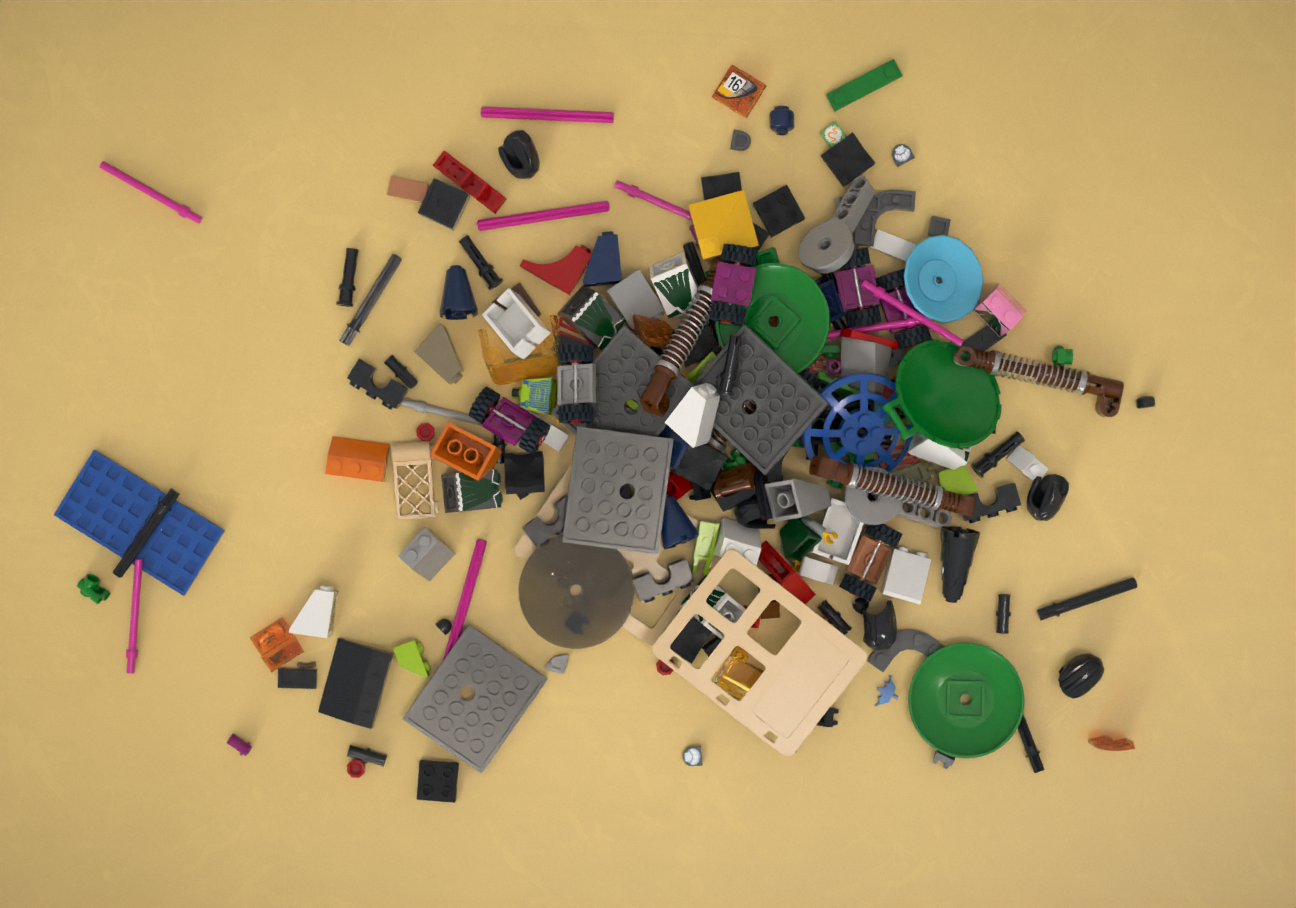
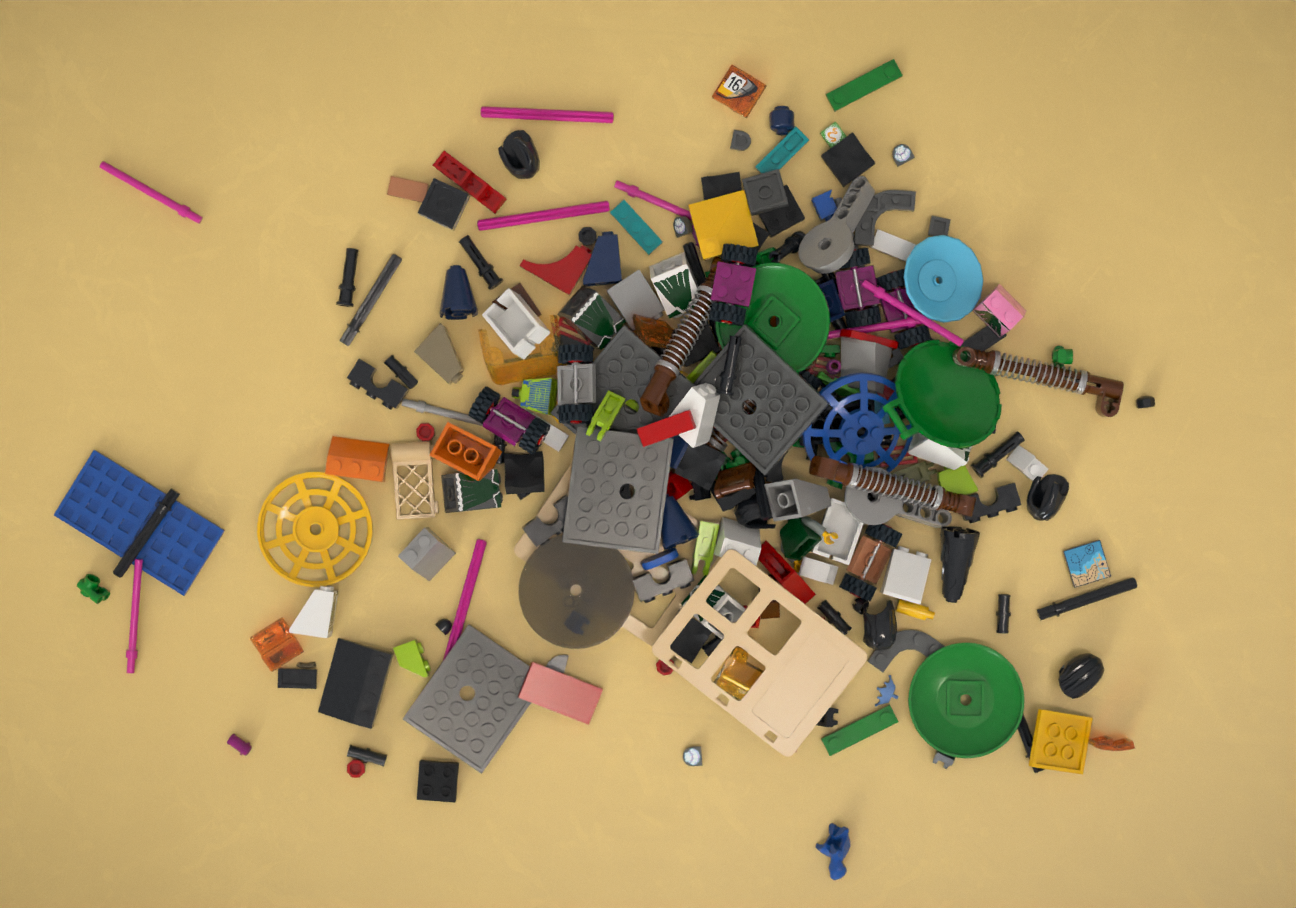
(302, 529): none -> yellow dish
(560, 693): none -> tile
(587, 236): none -> black tile
(606, 414): none -> lime hinge
(636, 227): none -> teal plate
(659, 559): none -> blue tile
(666, 428): none -> red tile
(682, 226): none -> dark grey tile
(765, 192): none -> dark grey tile
(782, 152): none -> teal plate
(790, 245): none -> black pin
(824, 206): none -> blue window
(836, 848): none -> blue animal
(859, 730): none -> green plate
(914, 610): none -> yellow cylinder
(1060, 741): none -> yellow plate
(1086, 563): none -> tile

